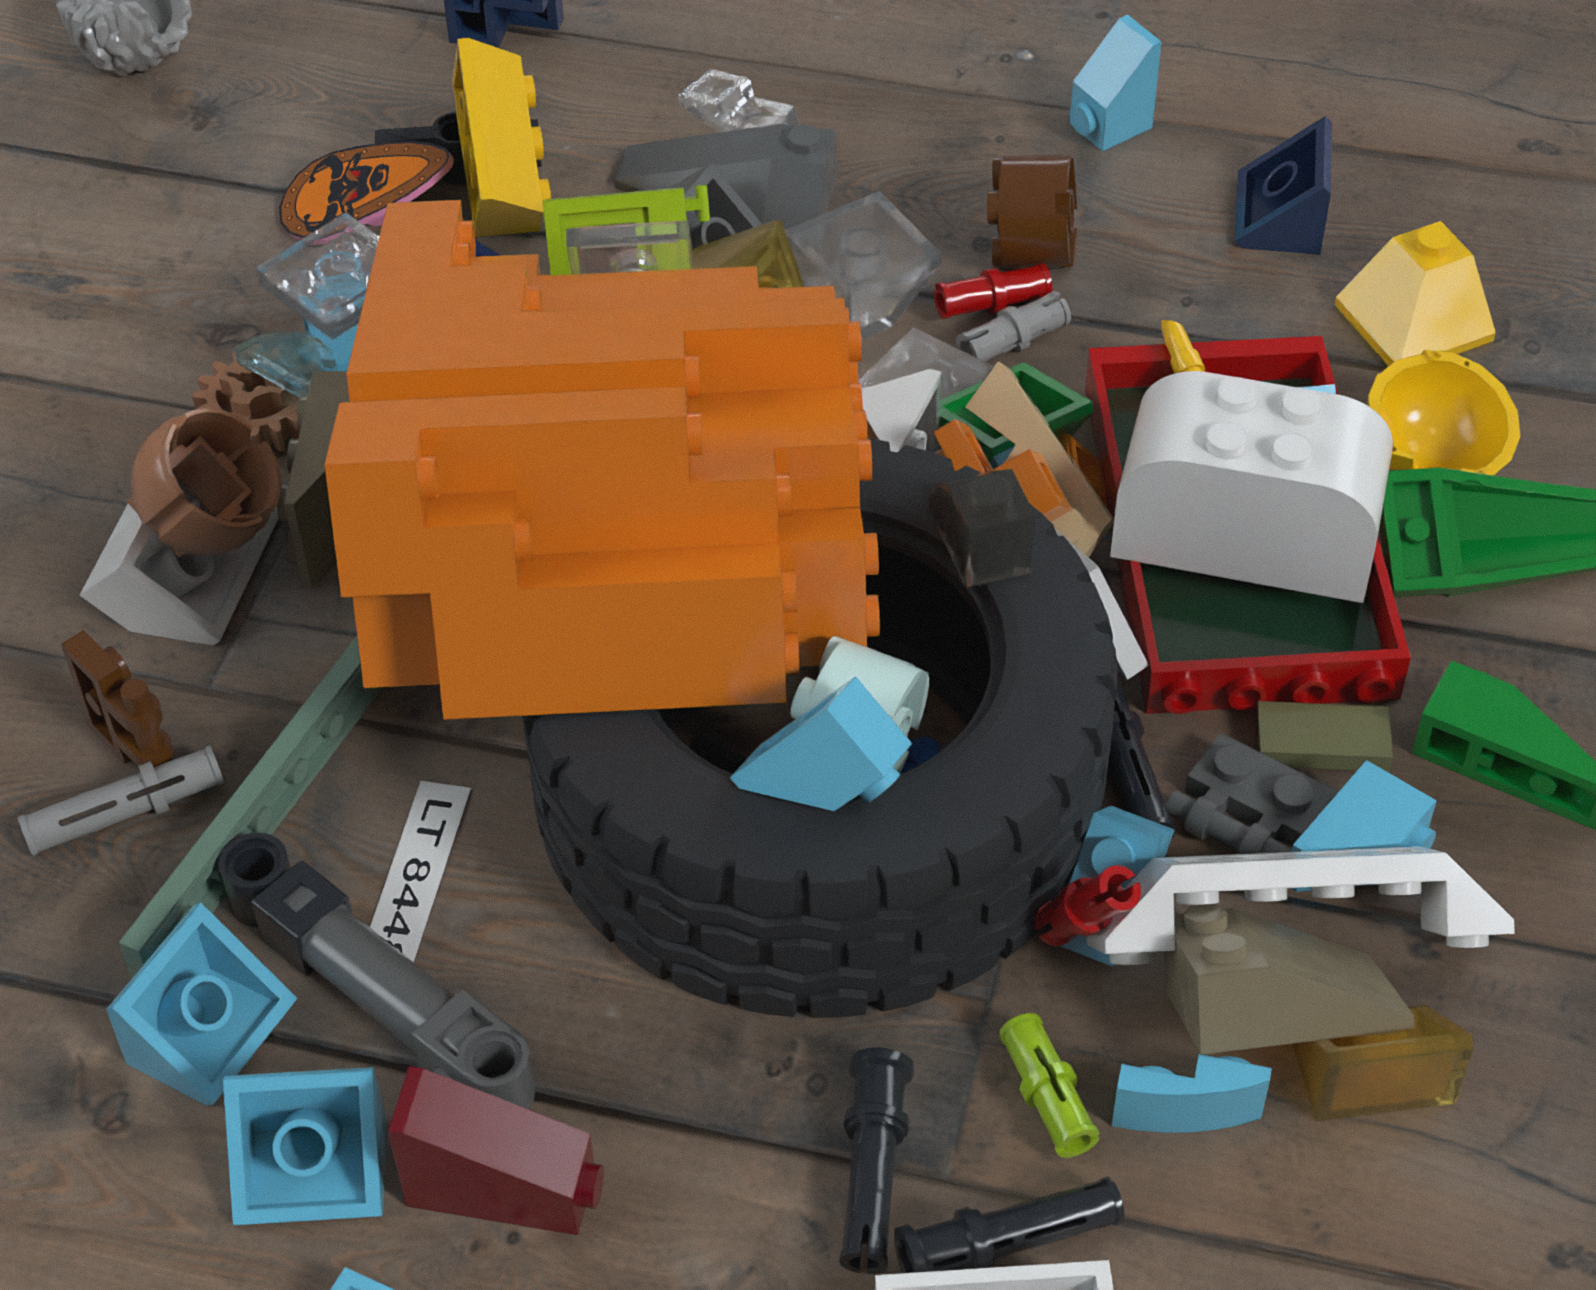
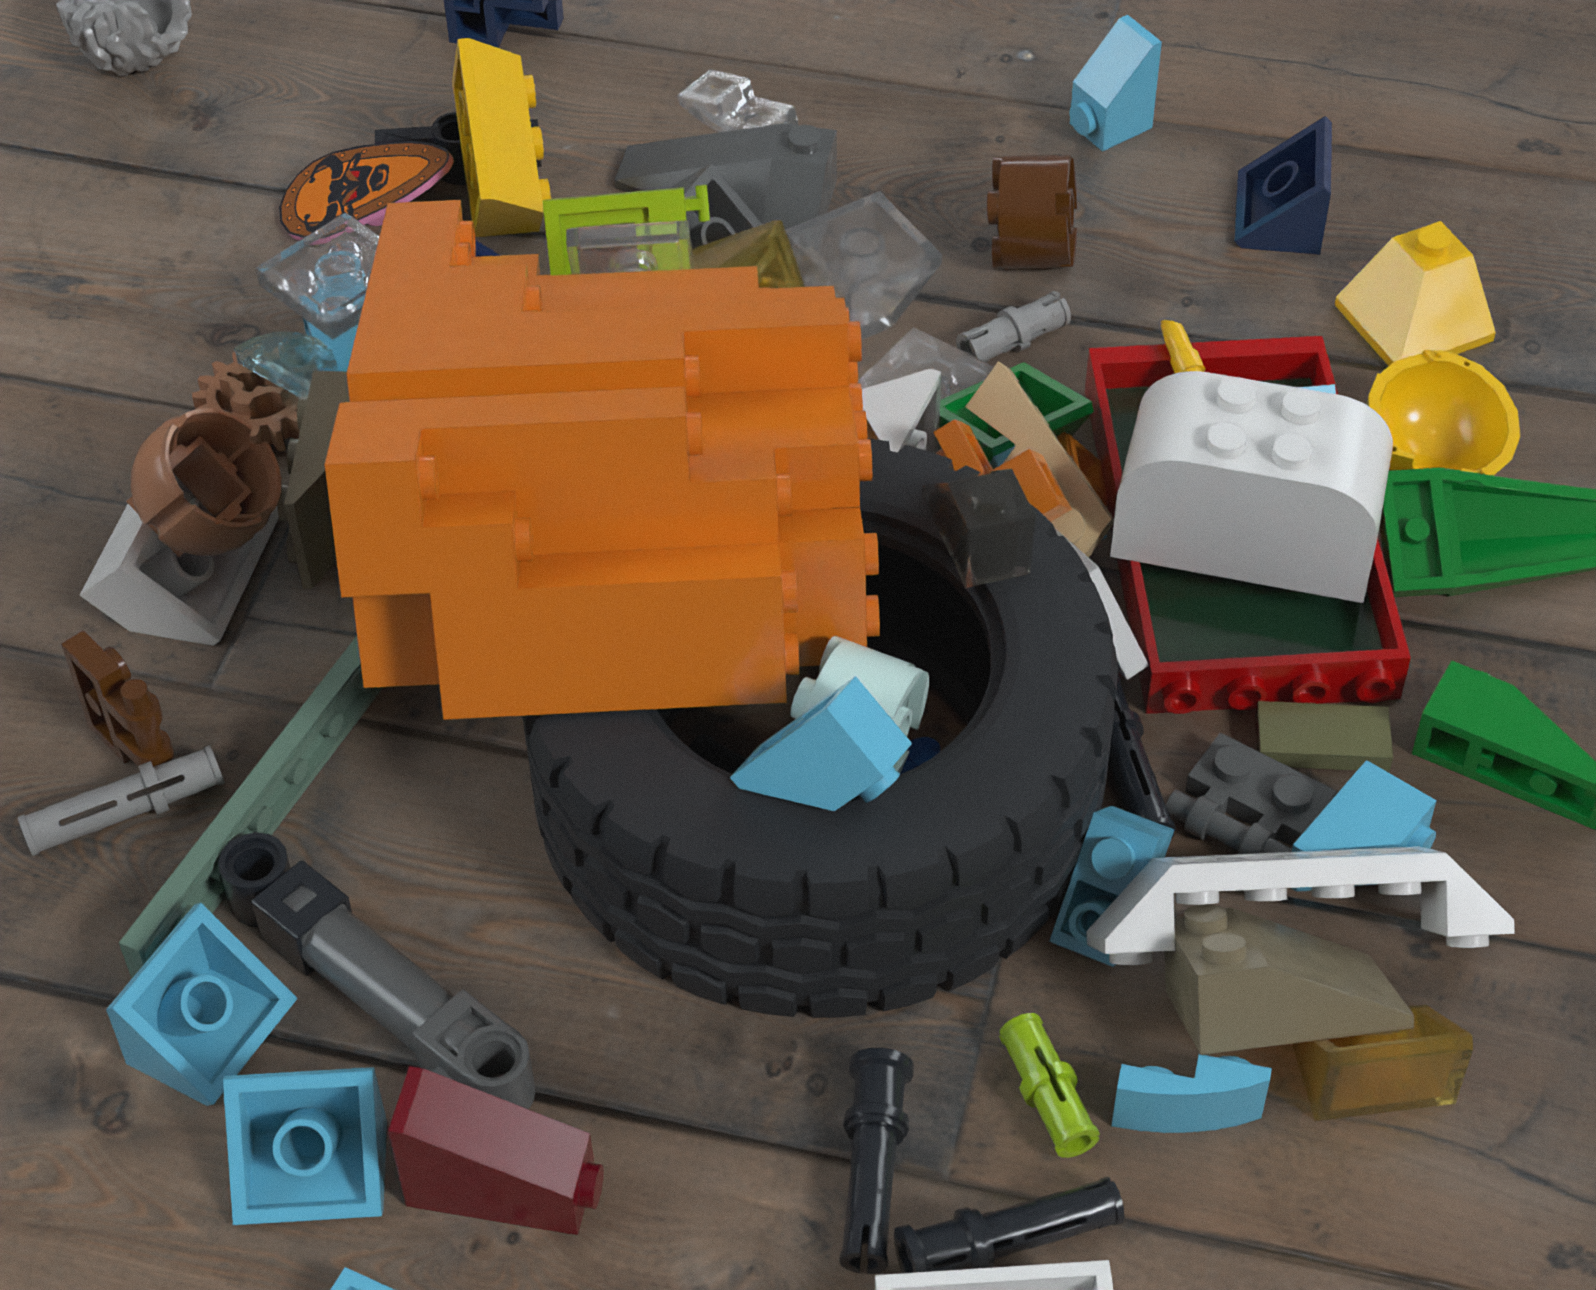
(419, 865): white sticker -> none
(992, 290): red pin -> none
(1087, 905): red pin -> none

